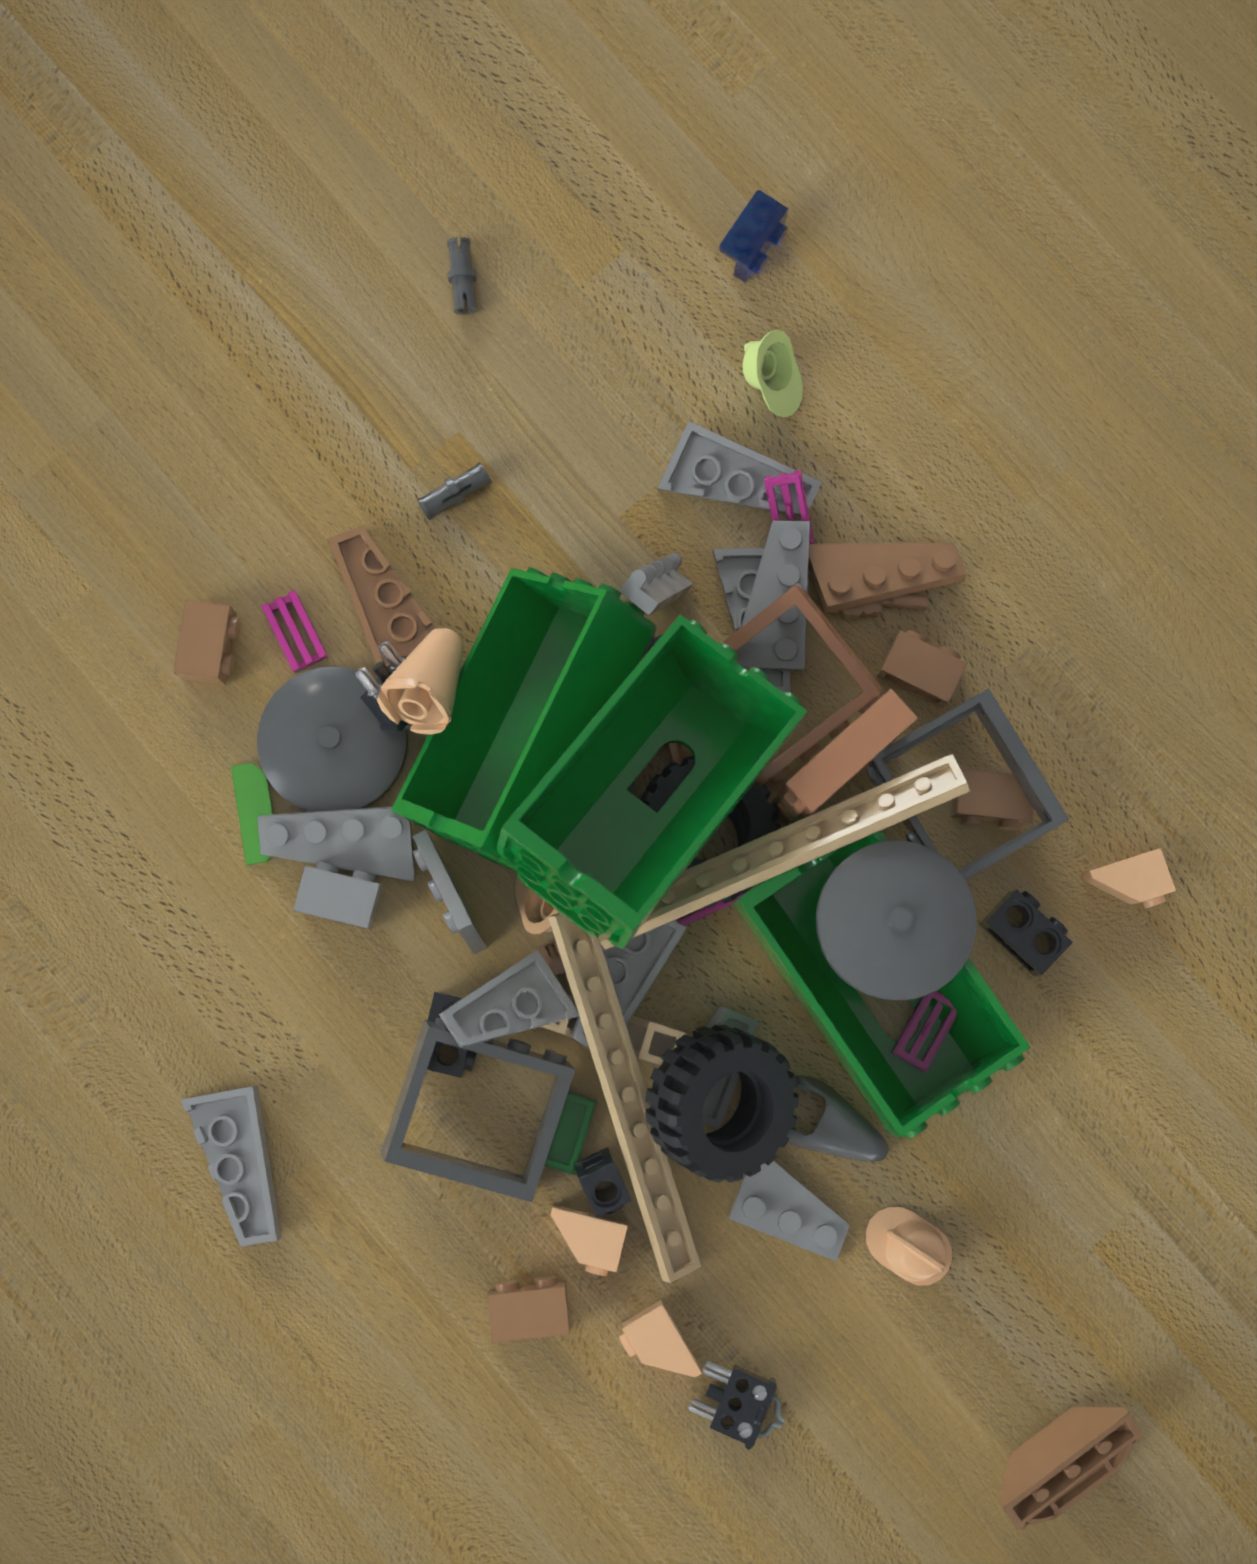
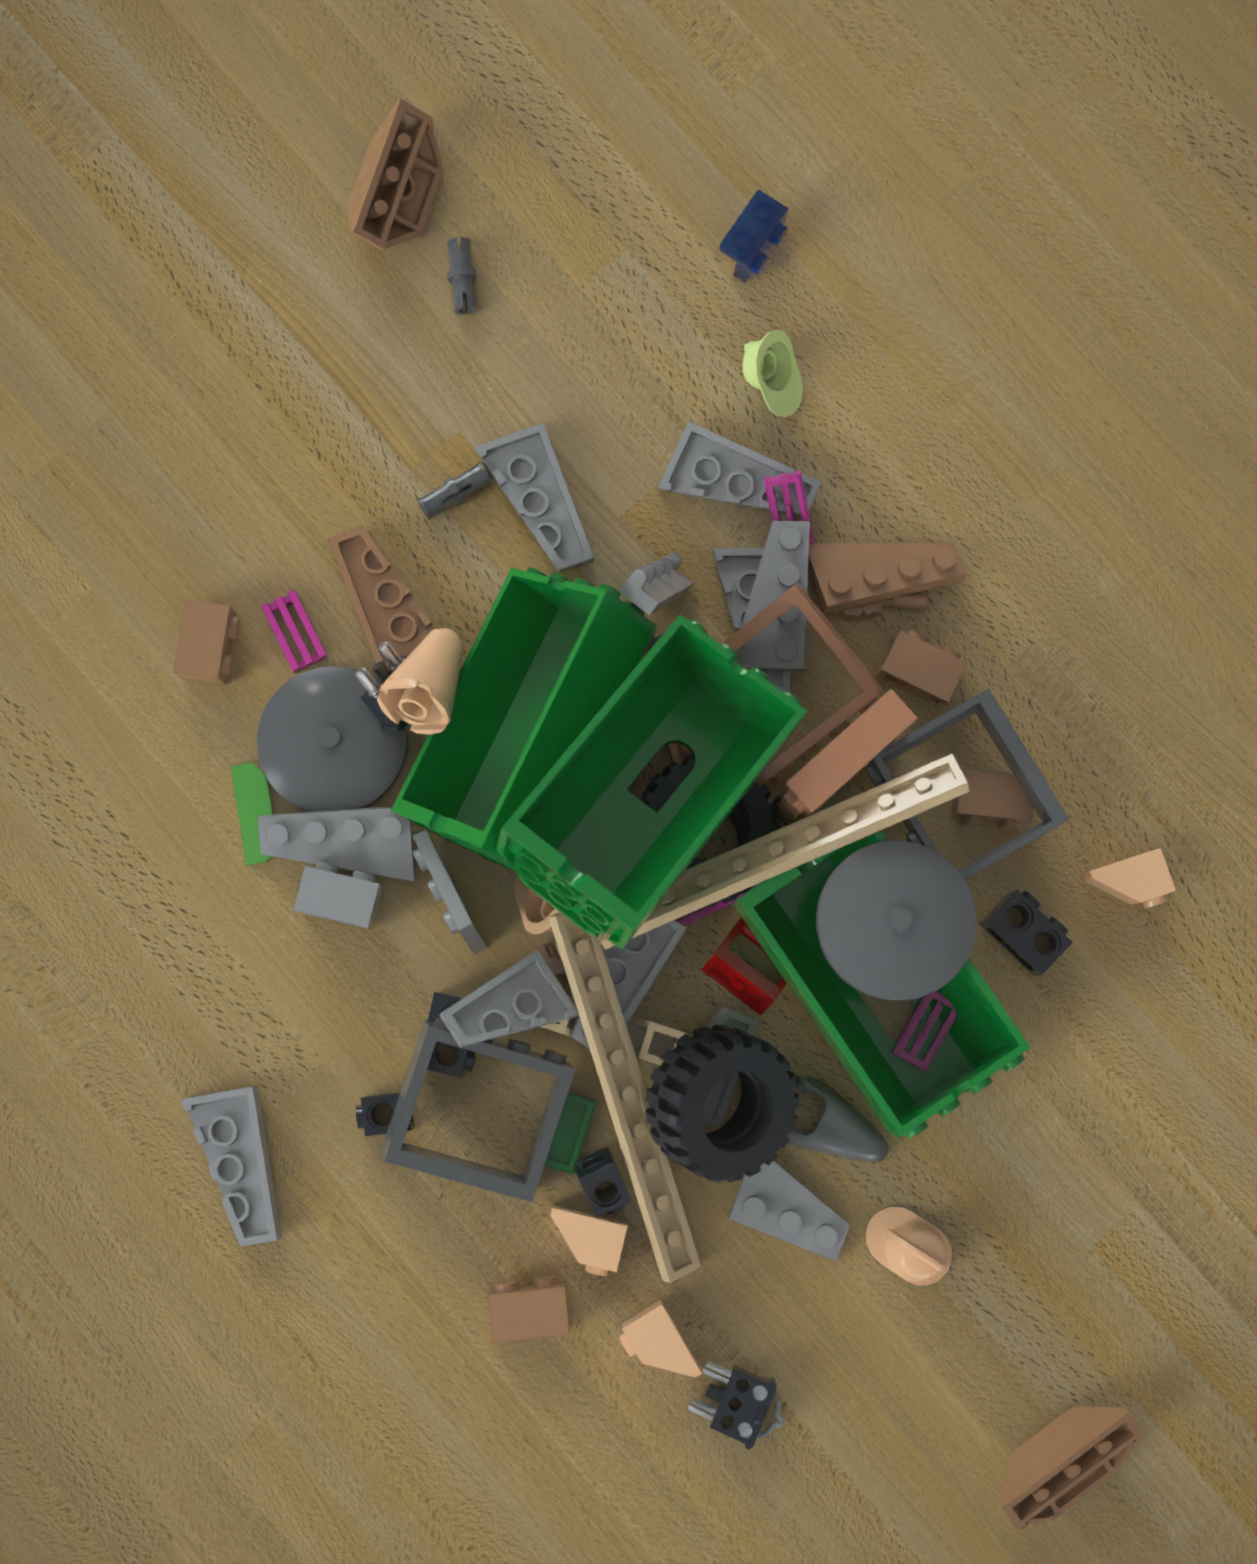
(365, 1113): none -> black brick
(396, 179): none -> medium nougat wedge
(535, 486): none -> light grey wing
(739, 976): none -> red tile

